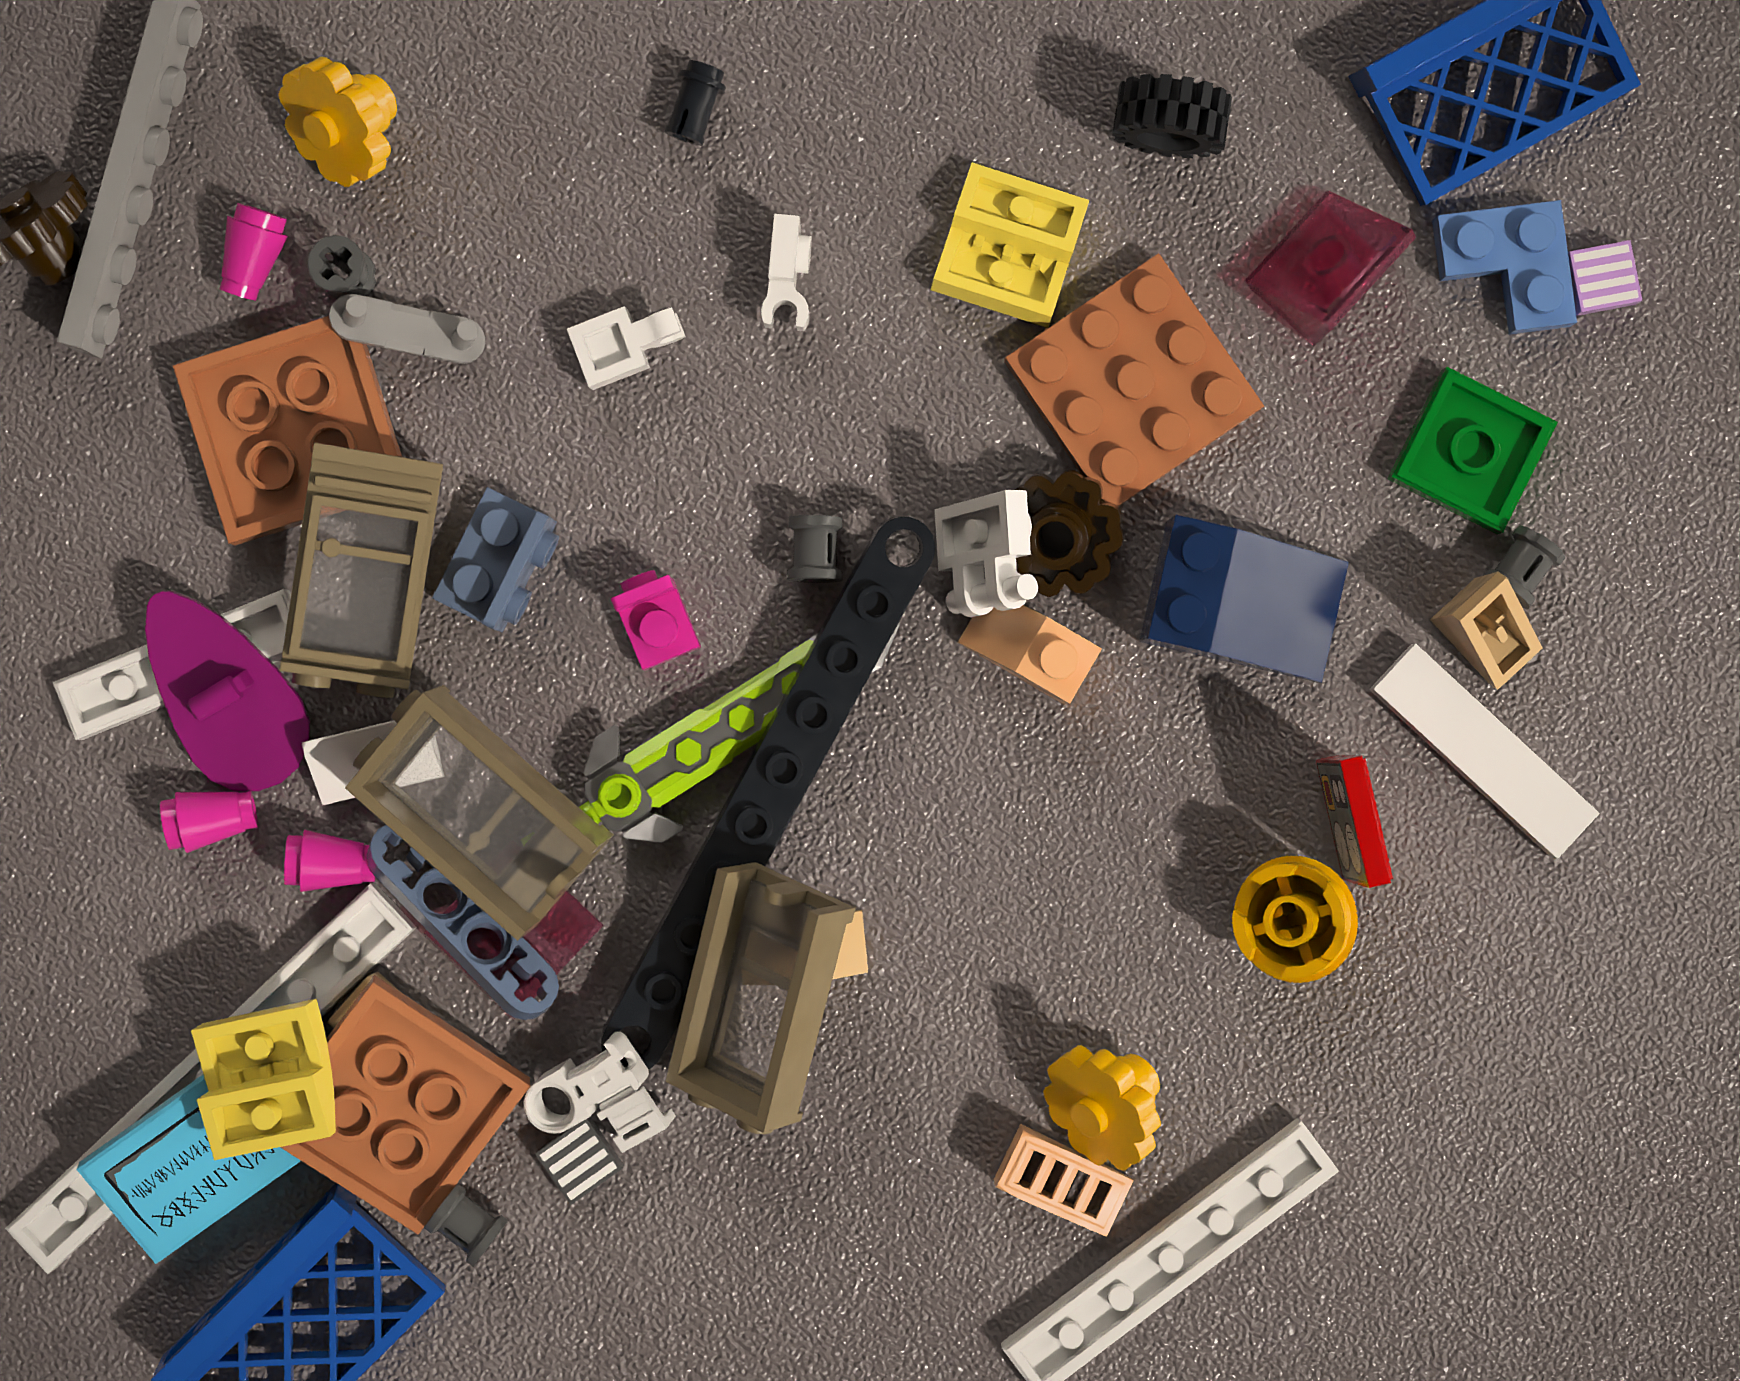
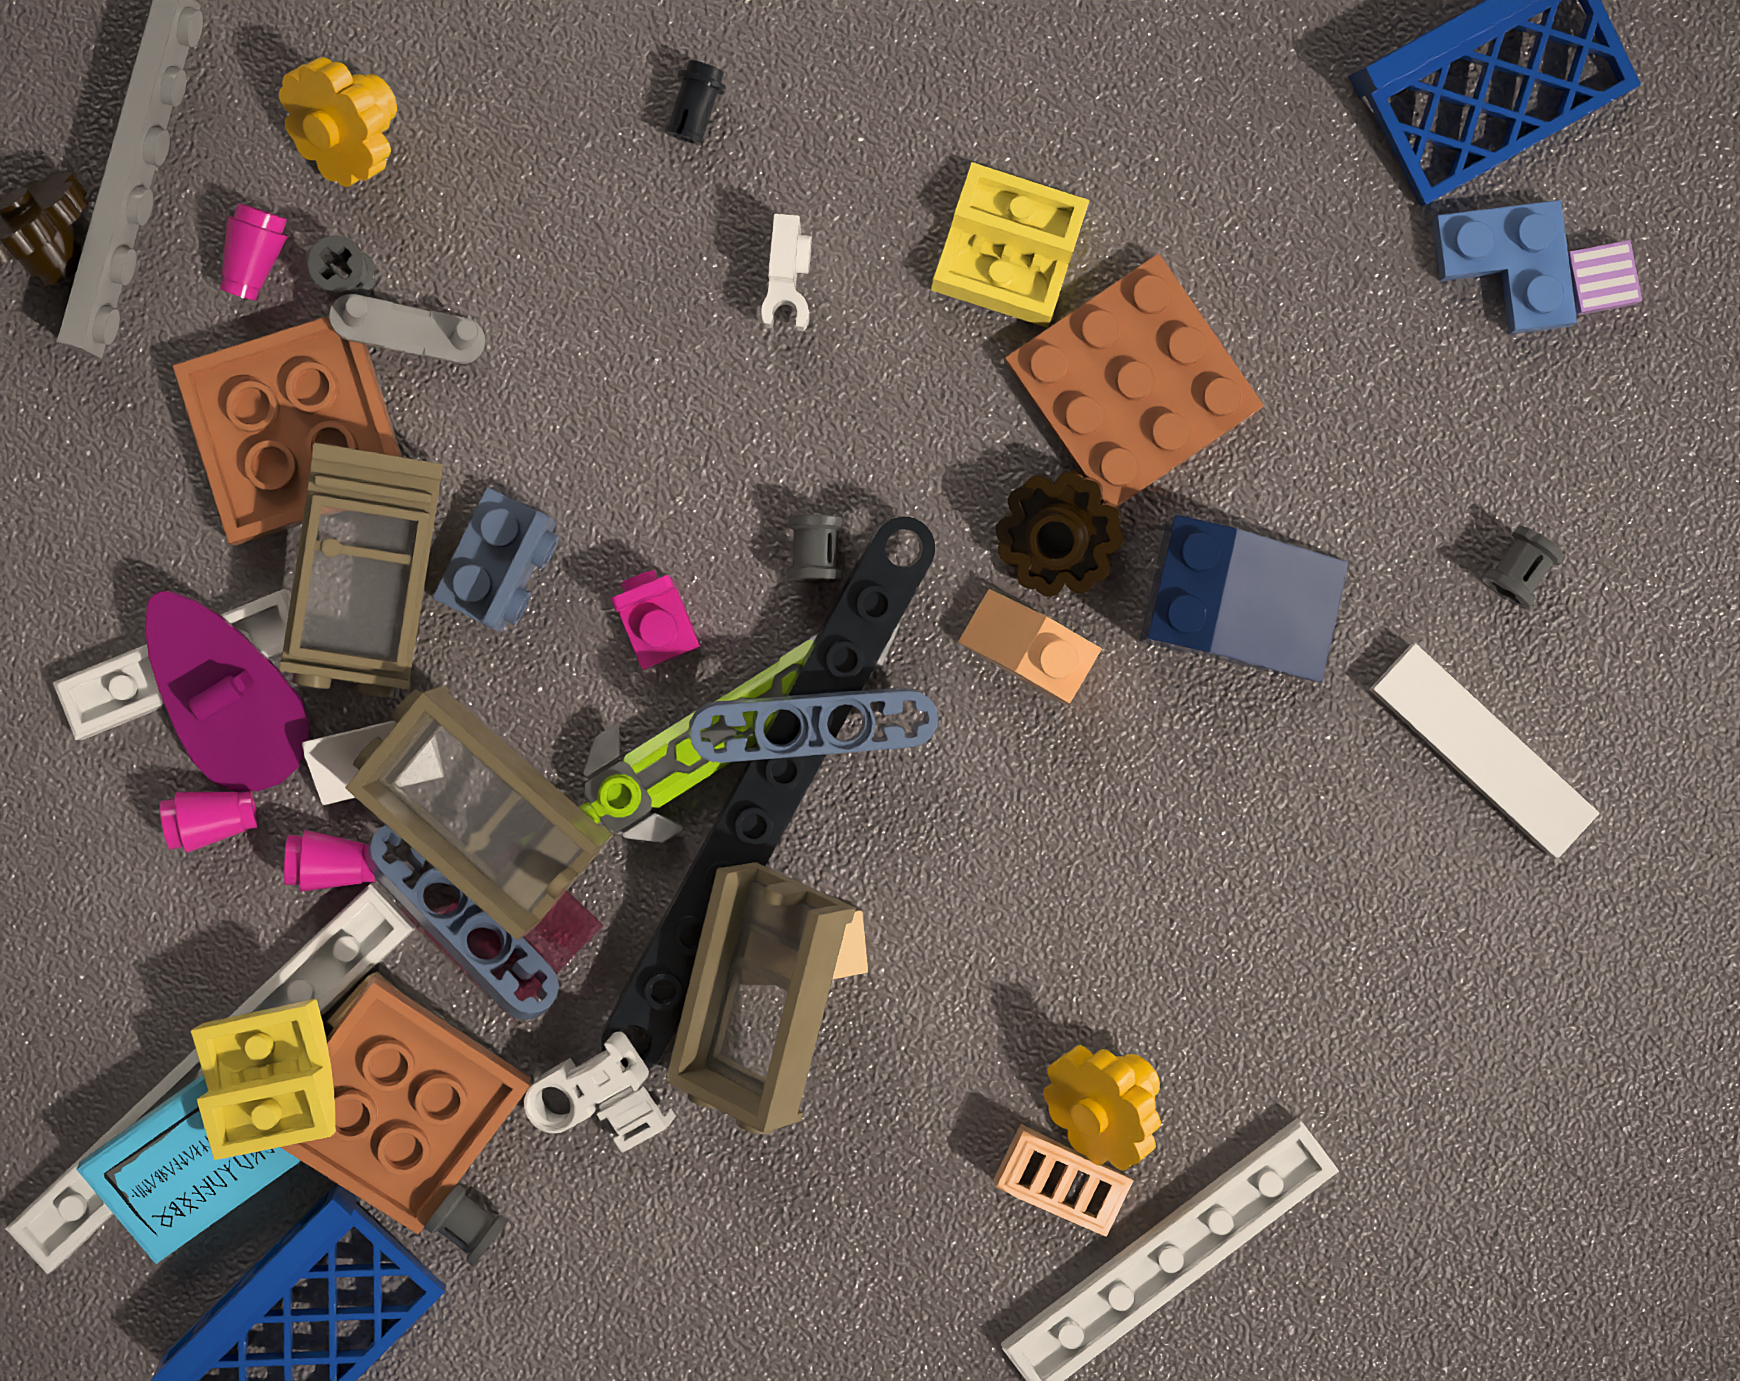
(579, 1160): tile -> none
(614, 346): white plate -> none
(813, 729): none -> sand blue beam
(991, 534): white plate -> none
(1172, 116): black tyre -> none
(1295, 919): yellow cone -> none
(1327, 264): clear pink slope -> none
(1354, 820): tile -> none
(1472, 450): green tile -> none
(1489, 628): tan slope -> none

